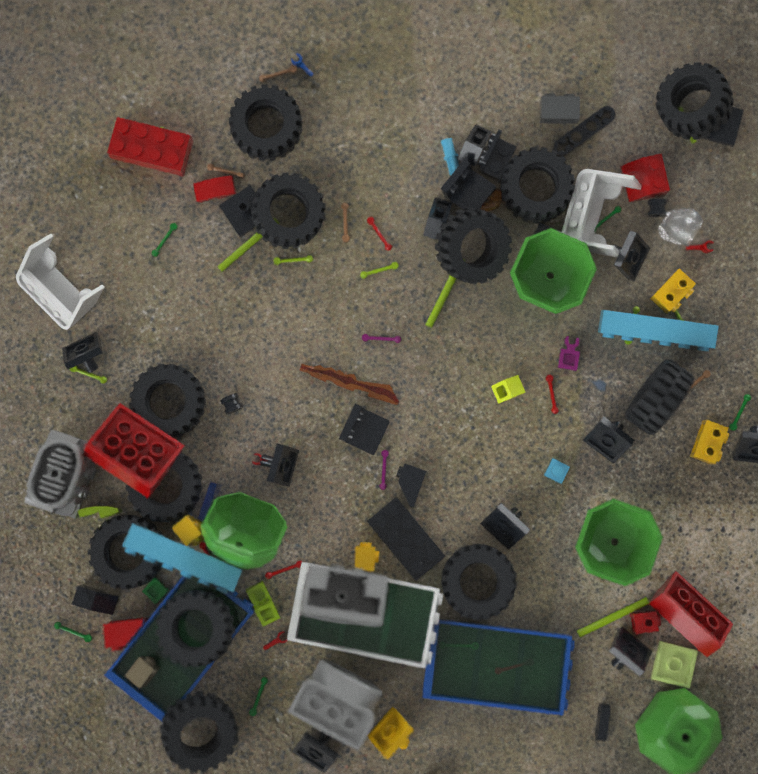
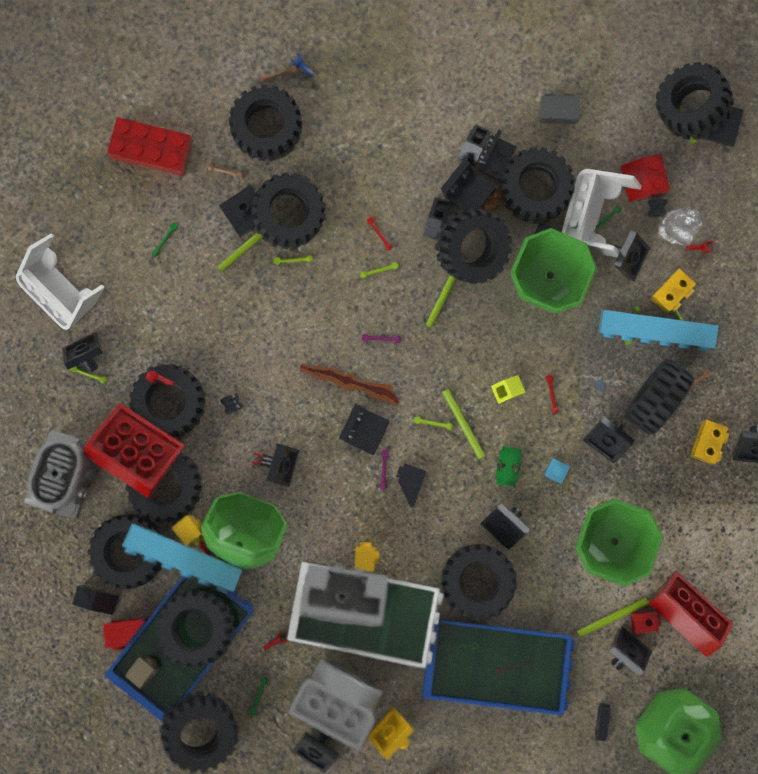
(87, 638): green hinge -> none
(104, 511): lime slope -> none
(152, 376): none -> red hand
(155, 590): green tile -> none
(211, 494): clear blue tile -> none
(214, 188): red slope -> none
(263, 603): lime slope -> none
(268, 575): red hinge -> none
(345, 238): medium nougat hinge -> none
(406, 538): black plate -> none
(417, 420): none -> lime hinge
(450, 155): medium azure axle -> none
(463, 423): none -> lime bar
(507, 475): none -> green piece
(569, 357): magenta plate -> none
(583, 131): black beam -> none
(674, 664): yellowish green tile -> none
(733, 426): green hinge -> none

